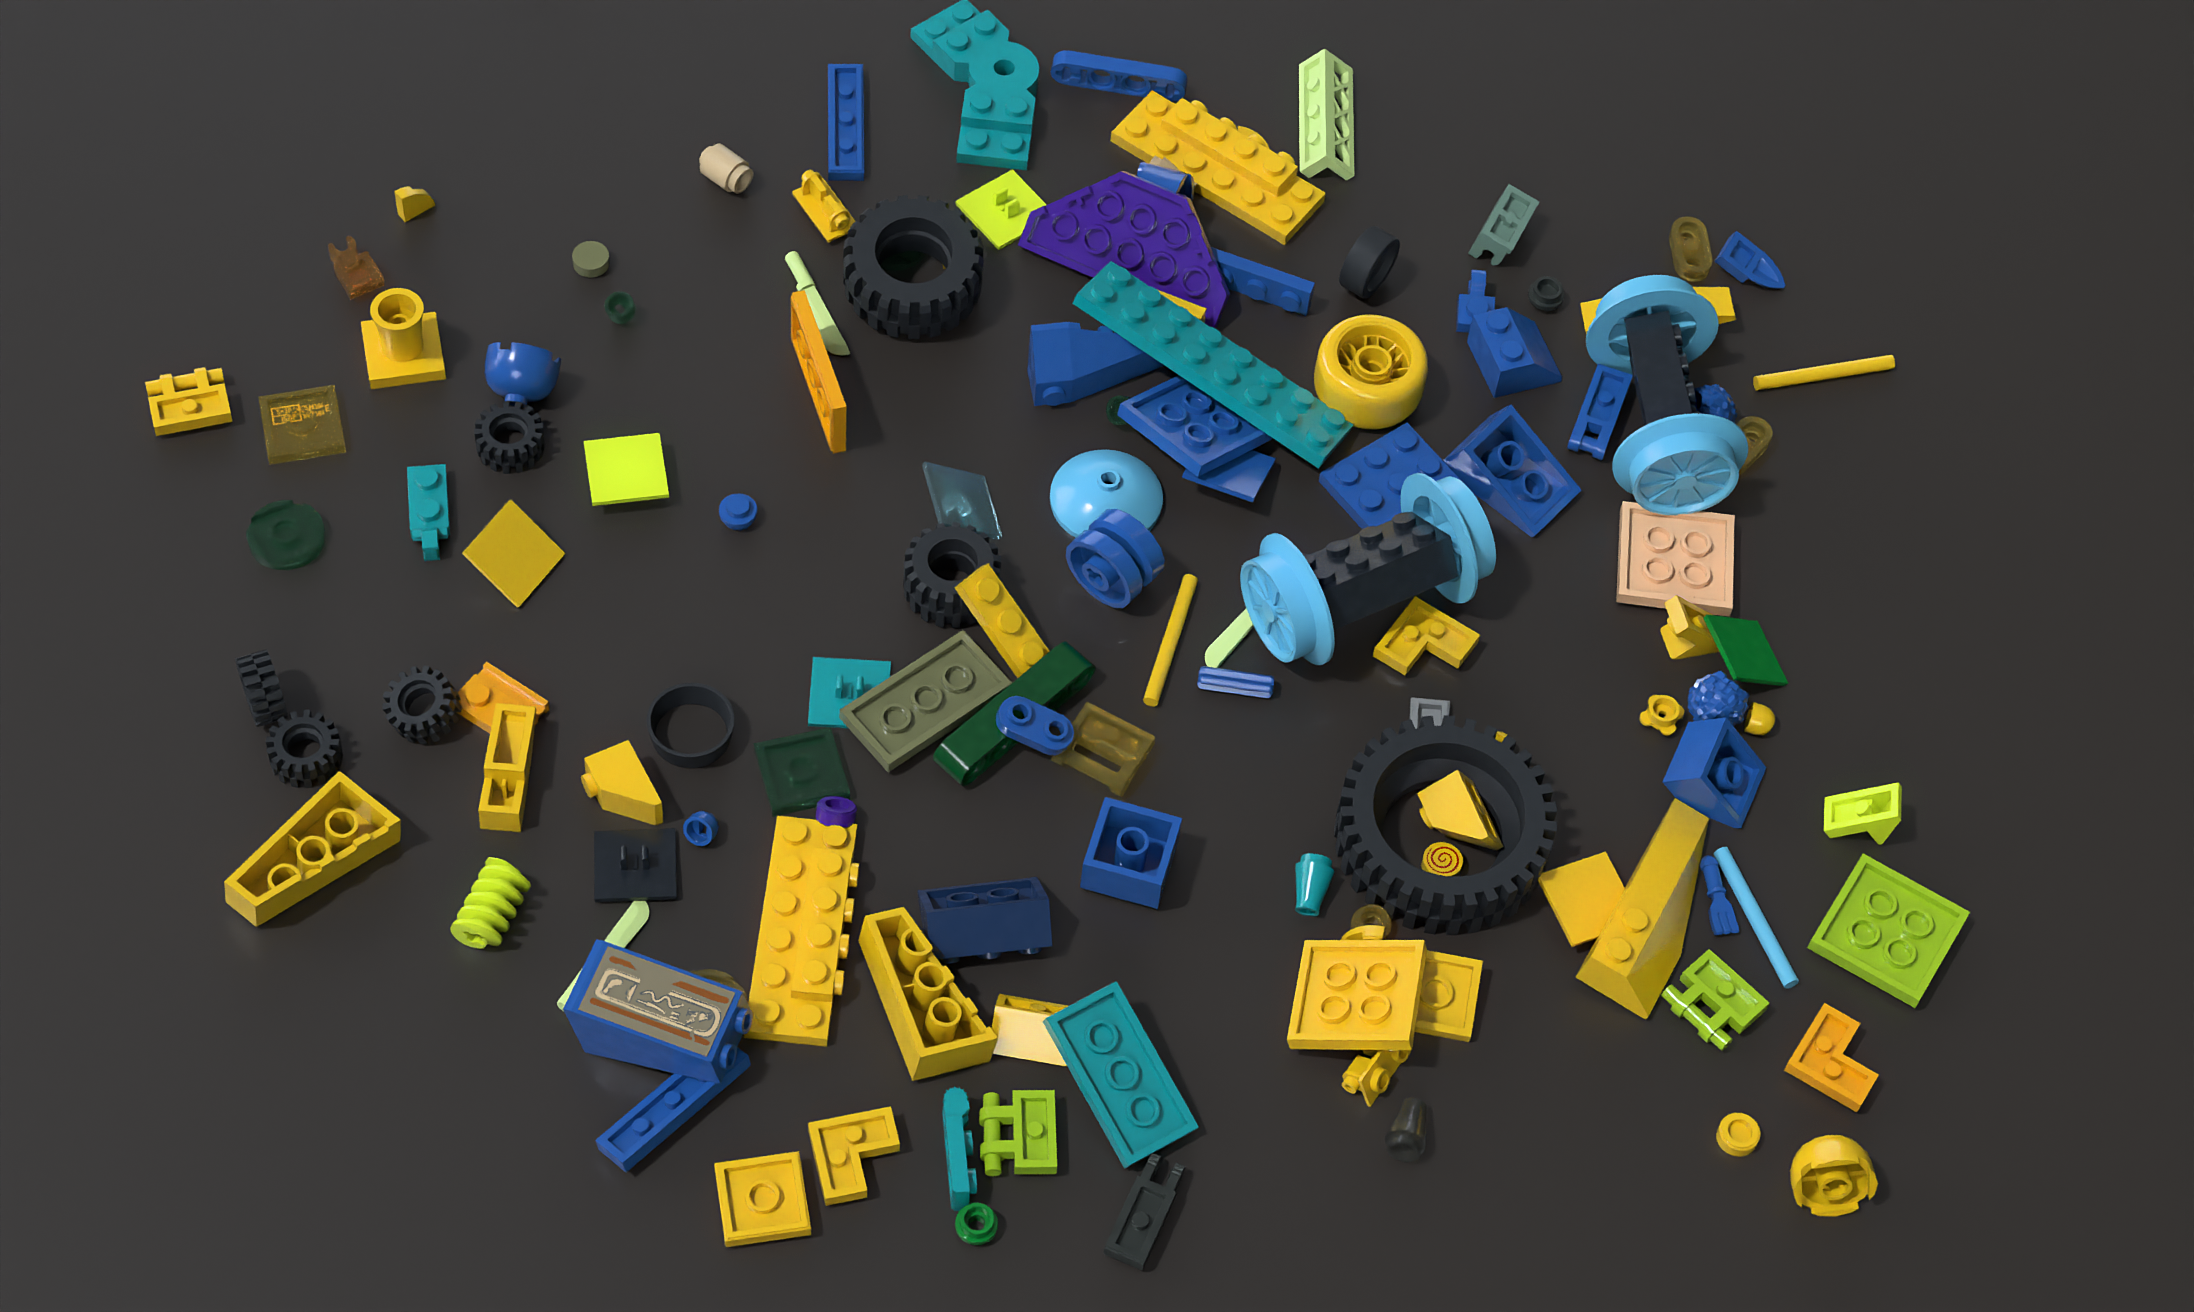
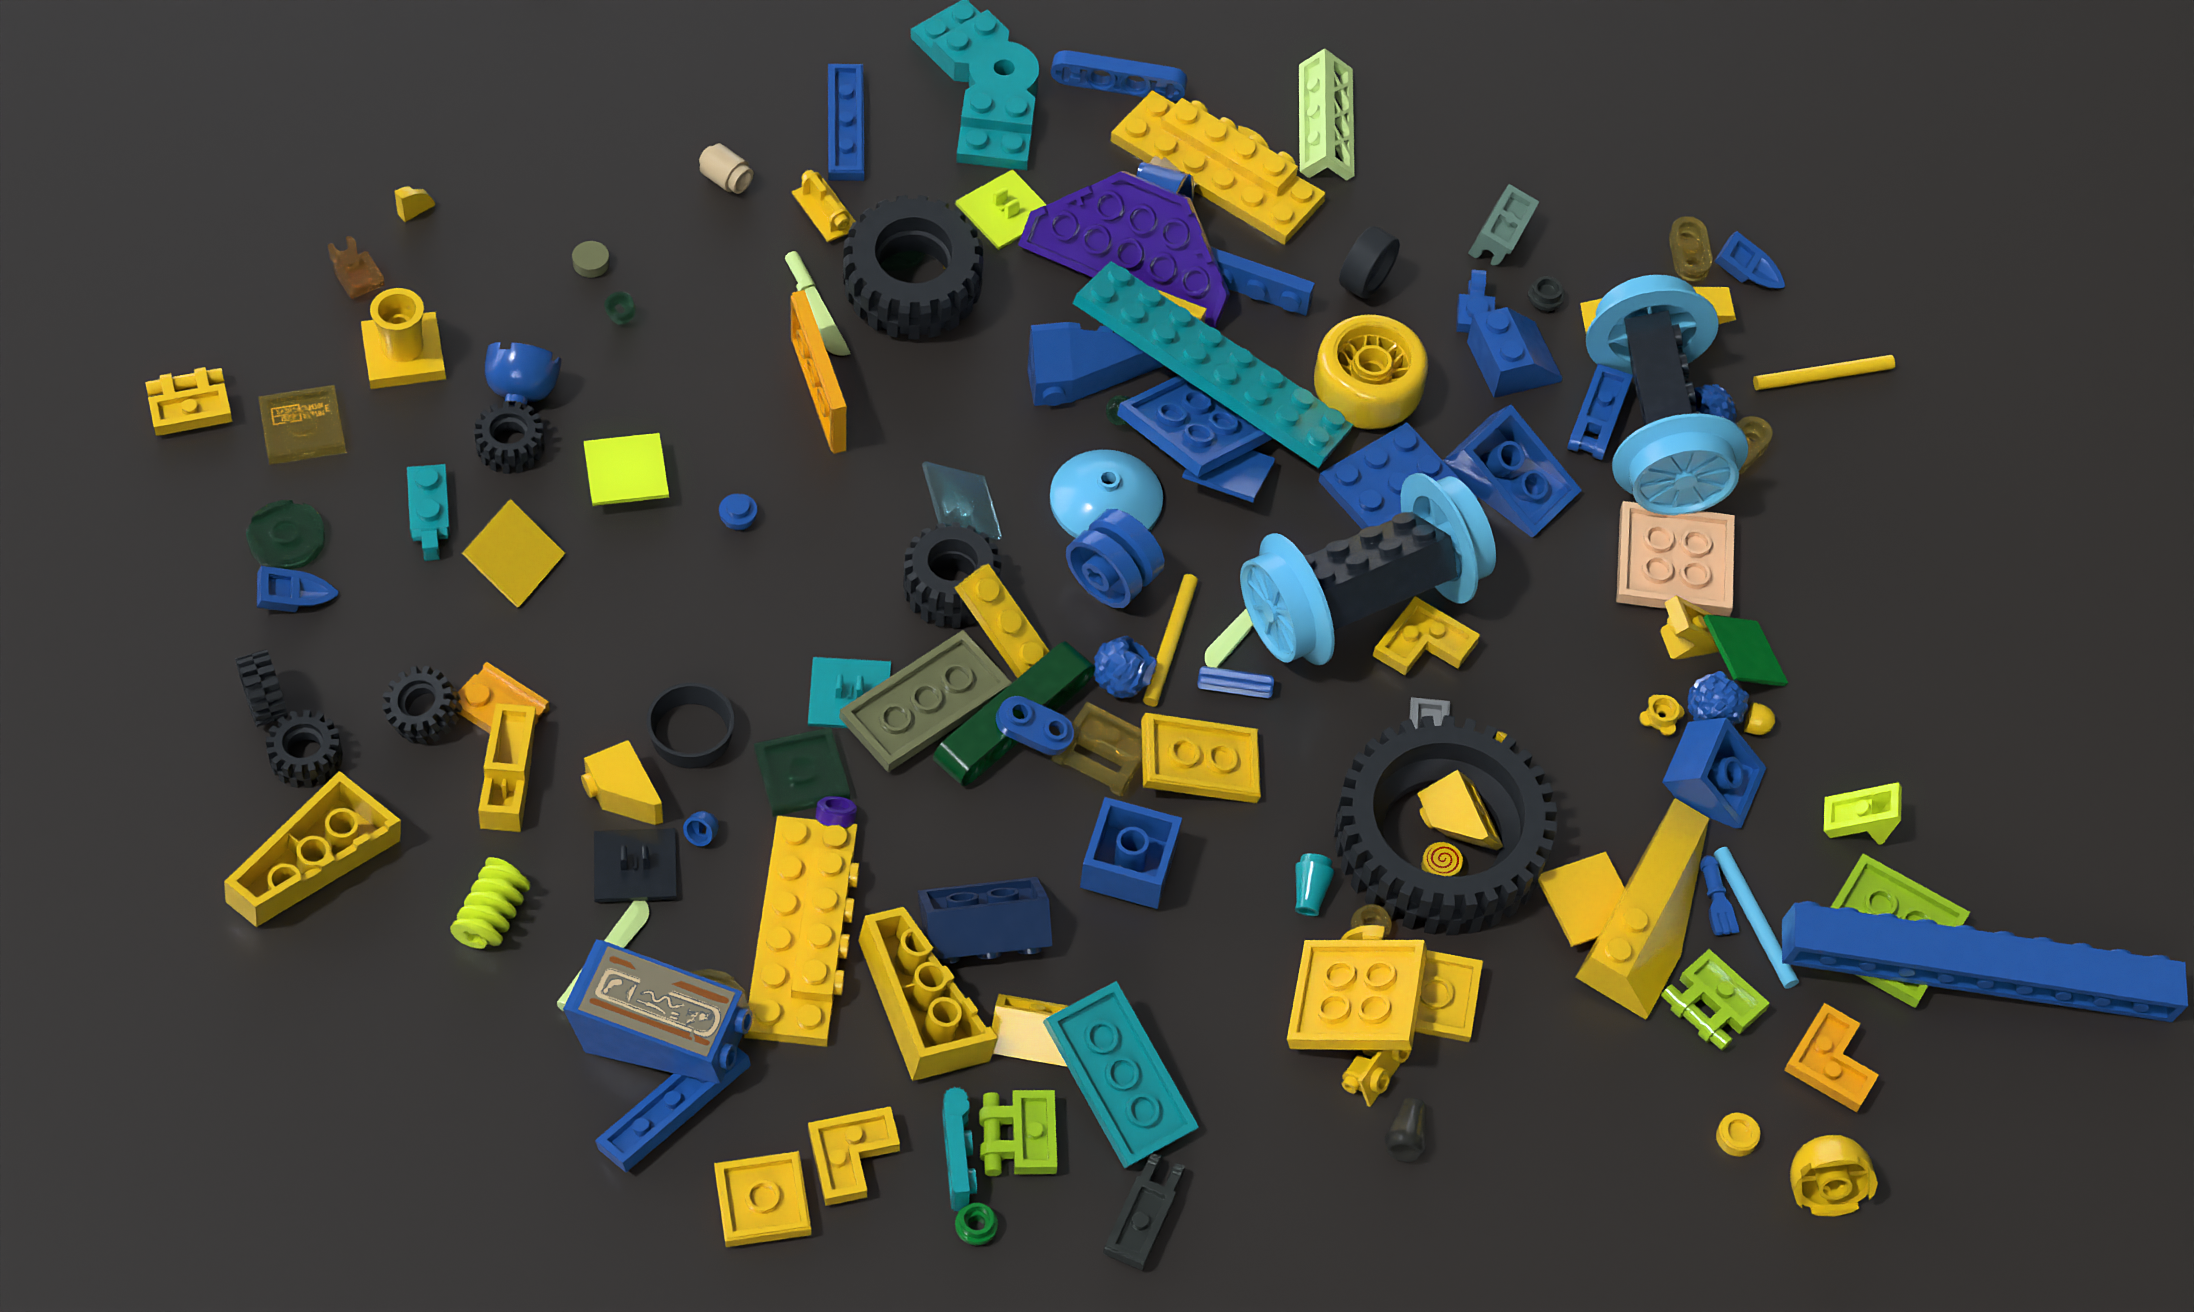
(289, 589): none -> blue plate
(1123, 667): none -> blue piece
(1200, 758): none -> yellow tile
(1984, 962): none -> blue brick

